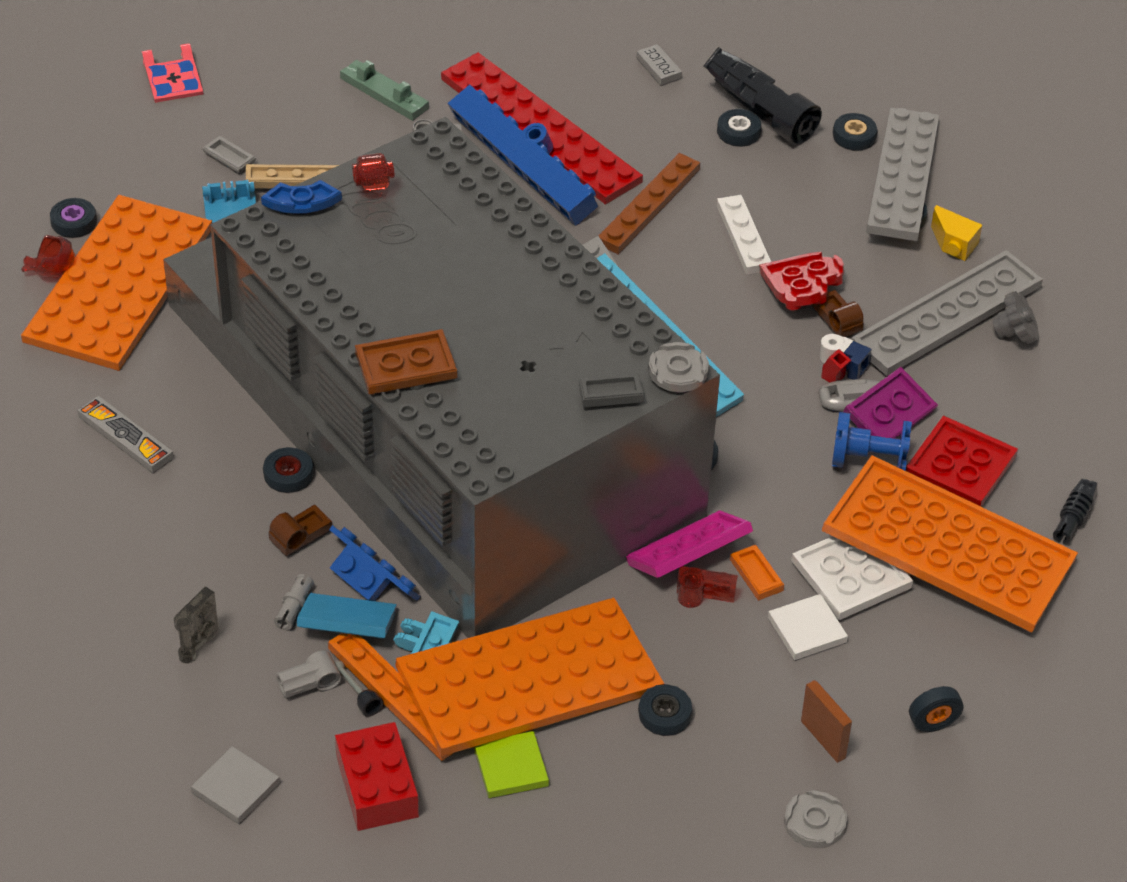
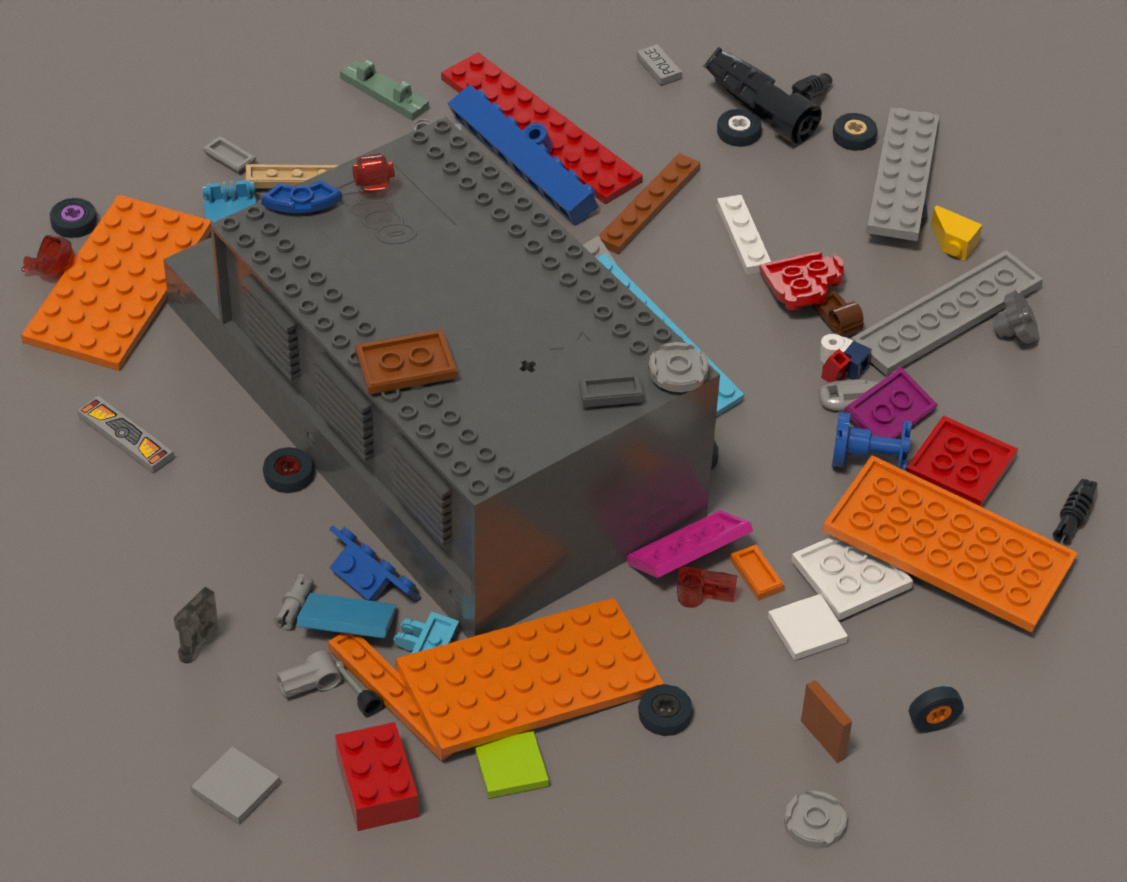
(173, 78): coral flag -> none
(294, 532): reddish brown plate -> none
(812, 85): none -> black hinge

